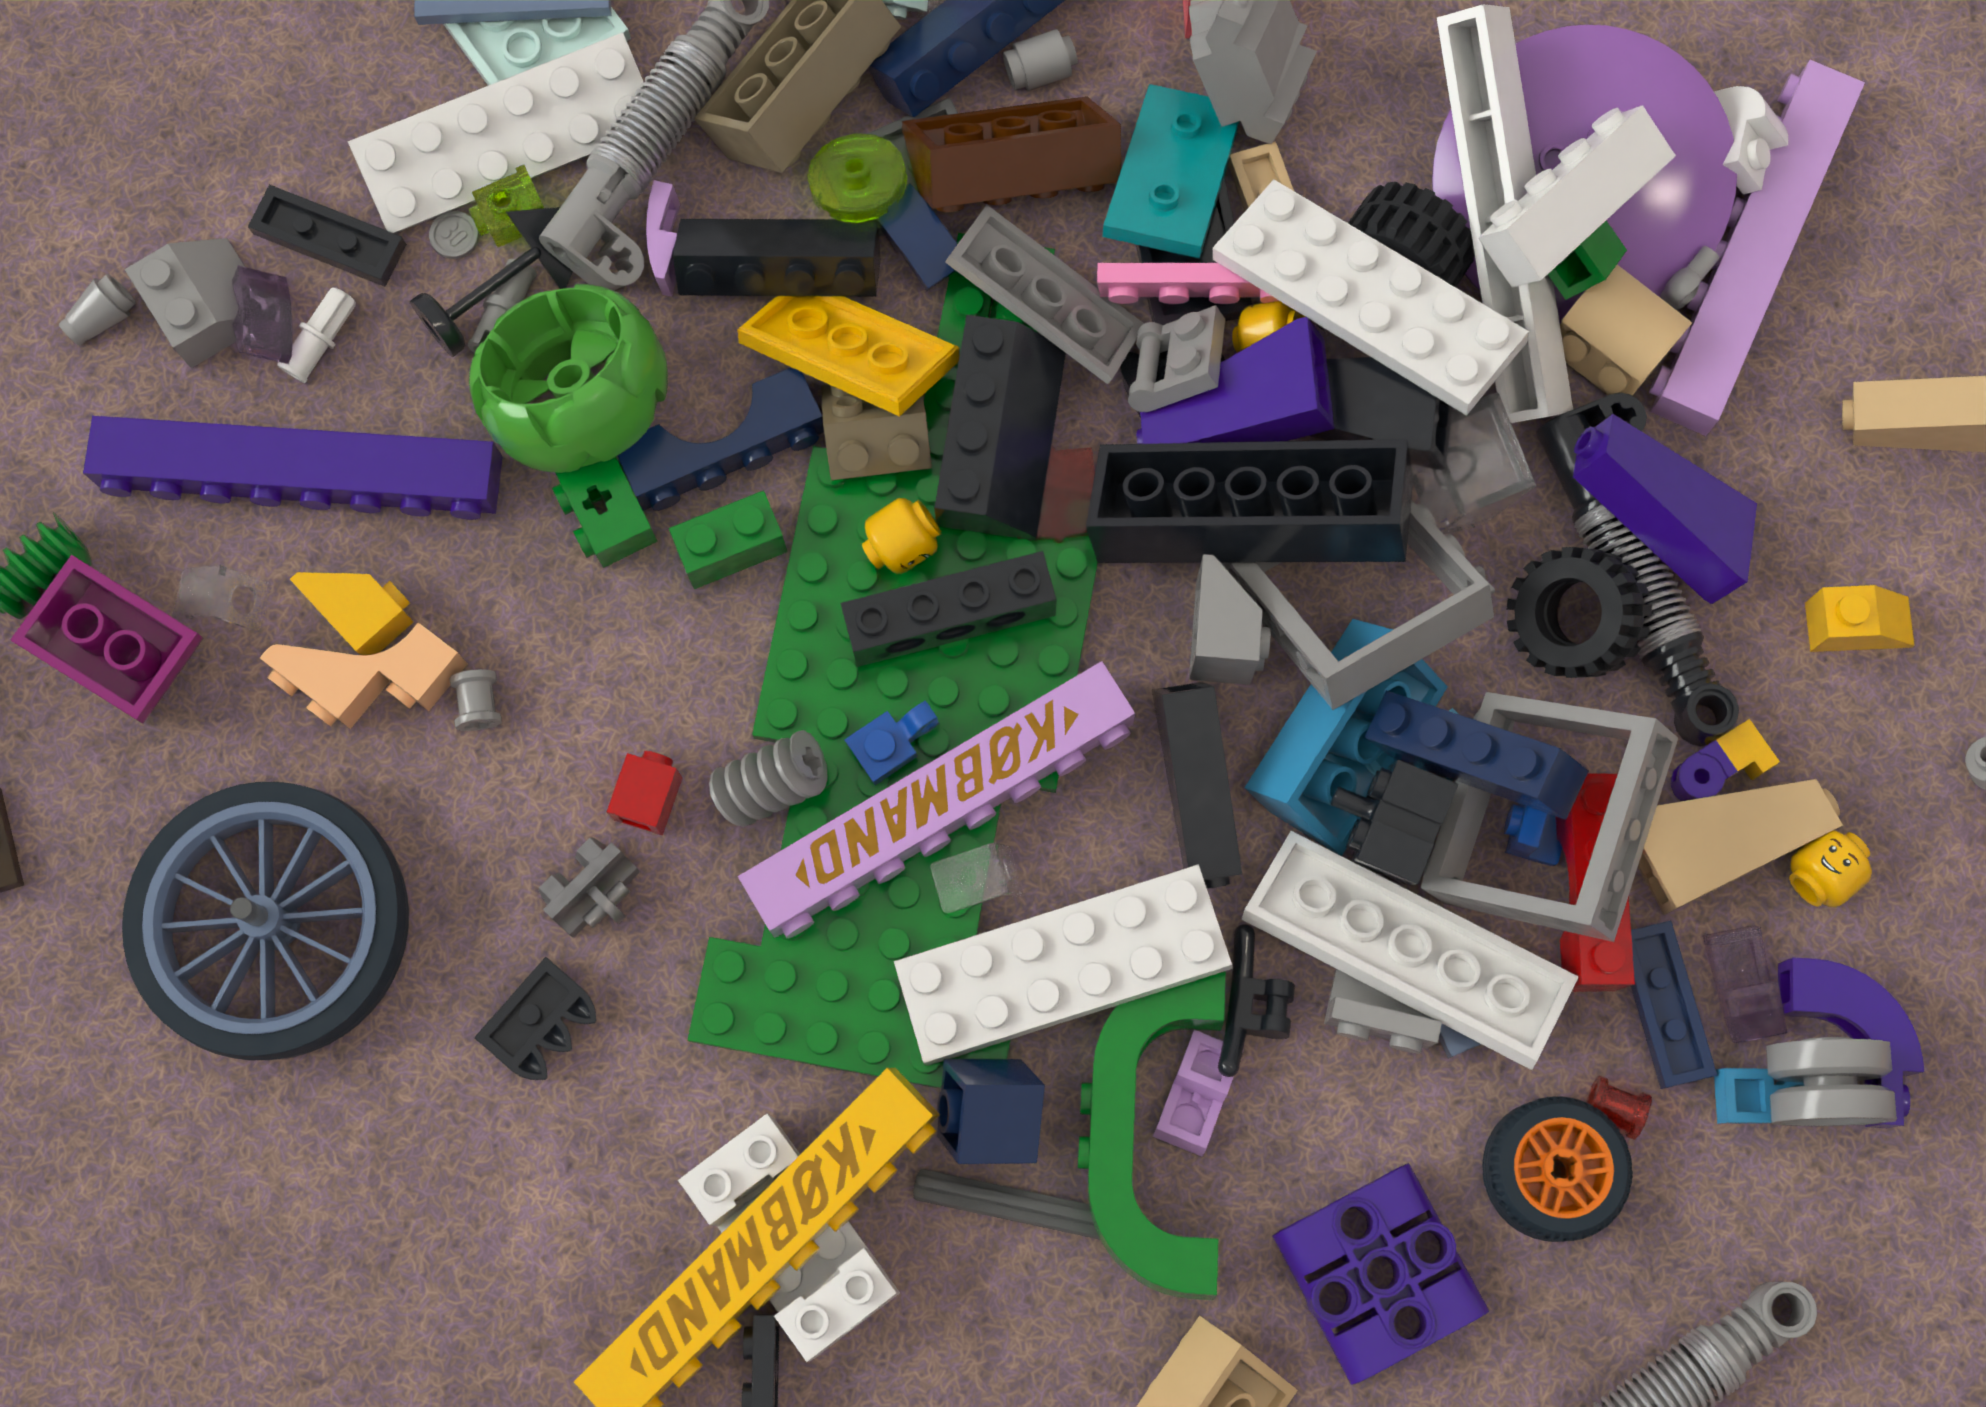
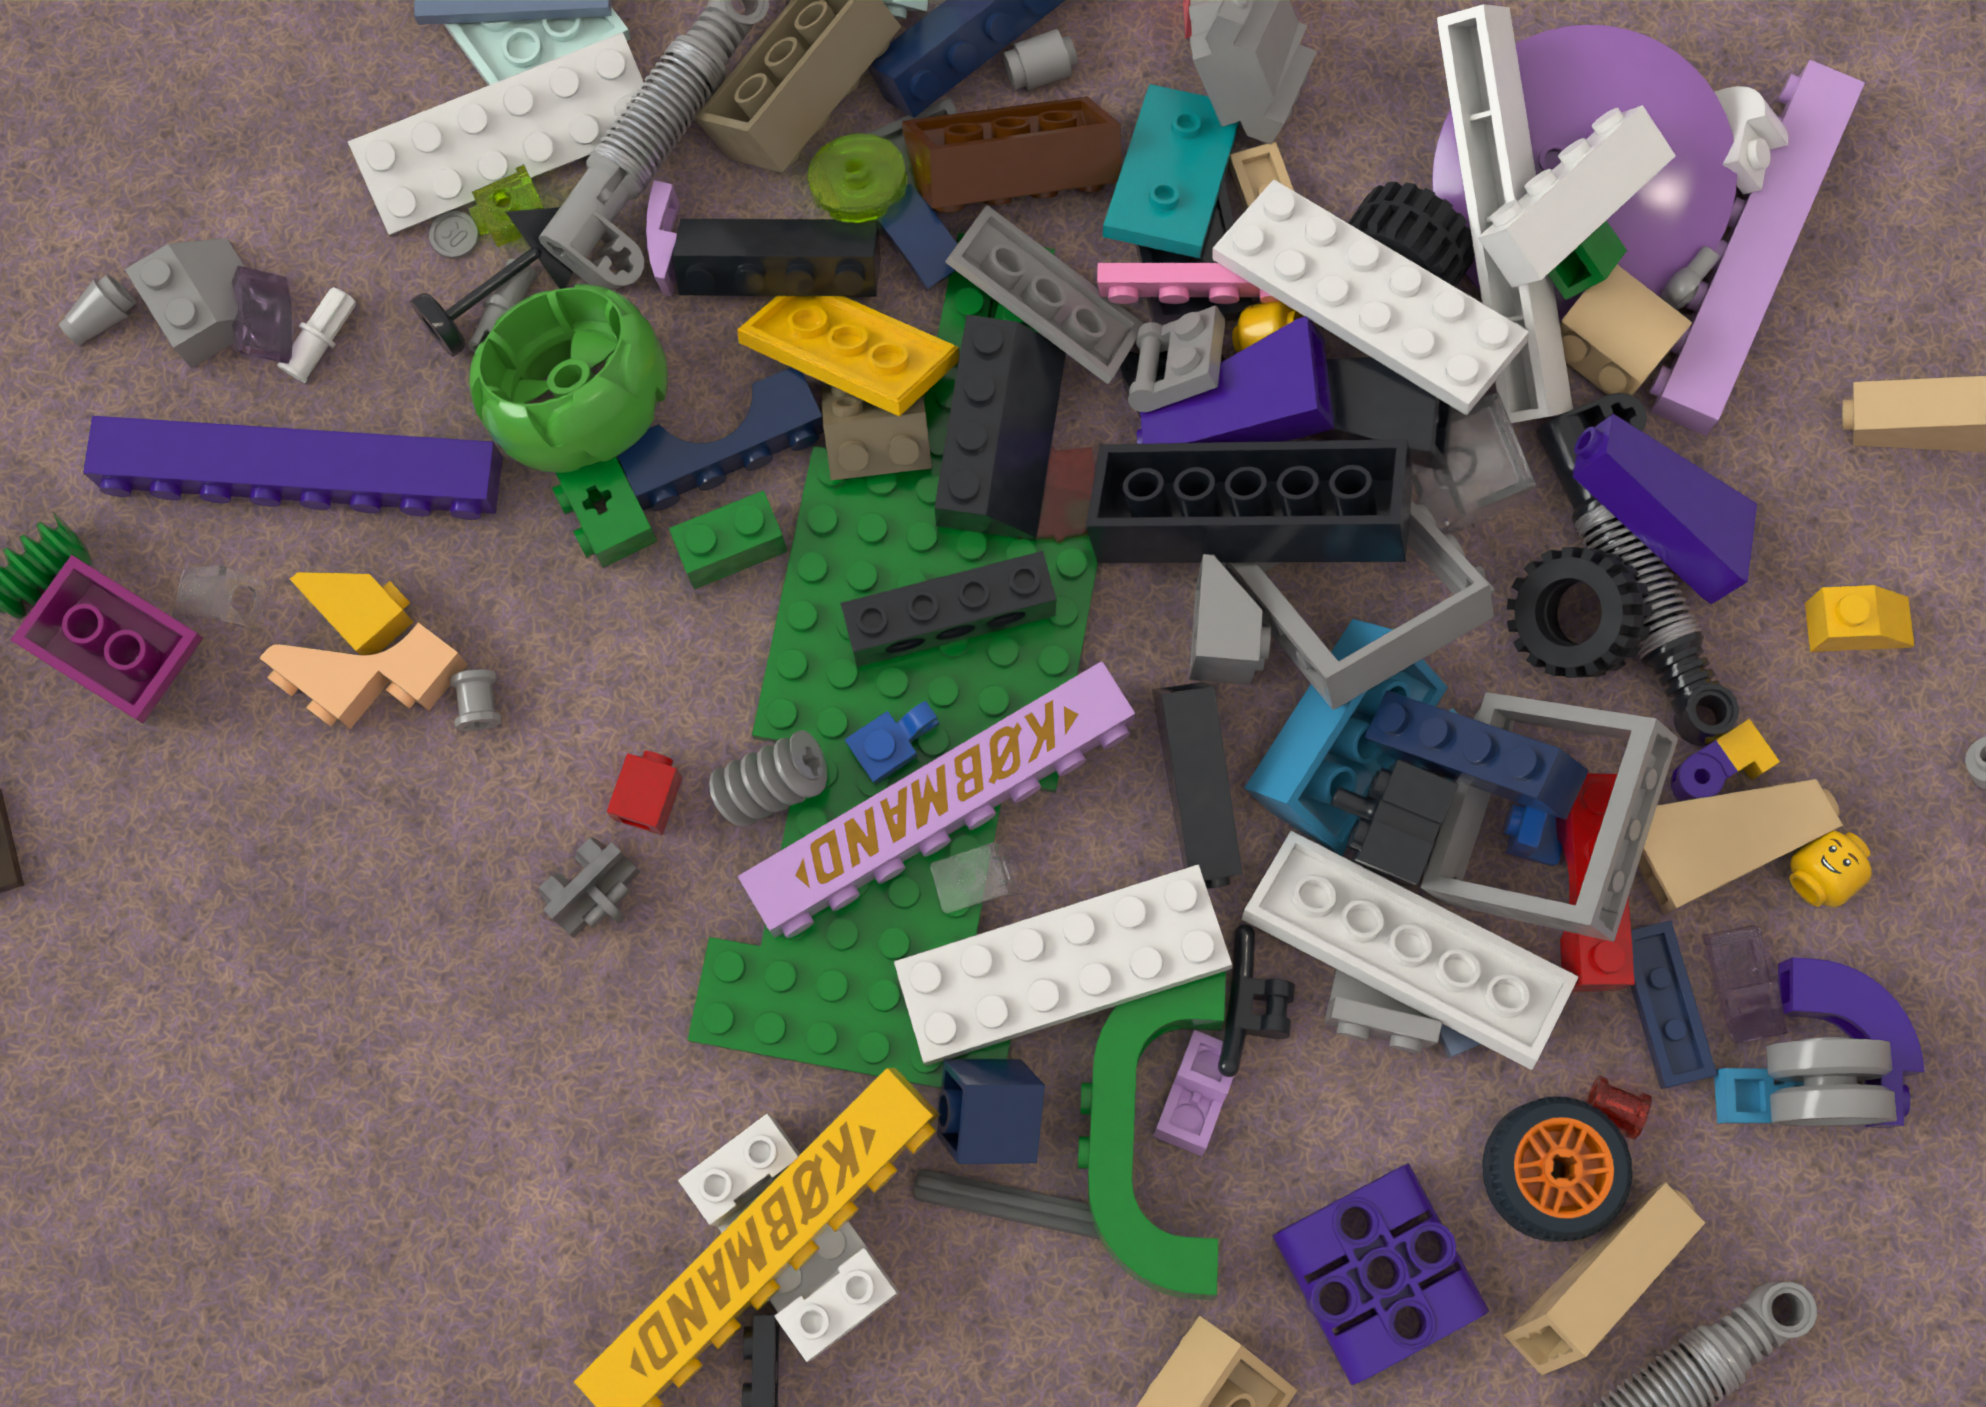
(264, 920): wheel -> none
(327, 235): black plate -> none
(535, 1019): black plate -> none
(901, 535): yellow head -> none
(1605, 1281): none -> tan slope

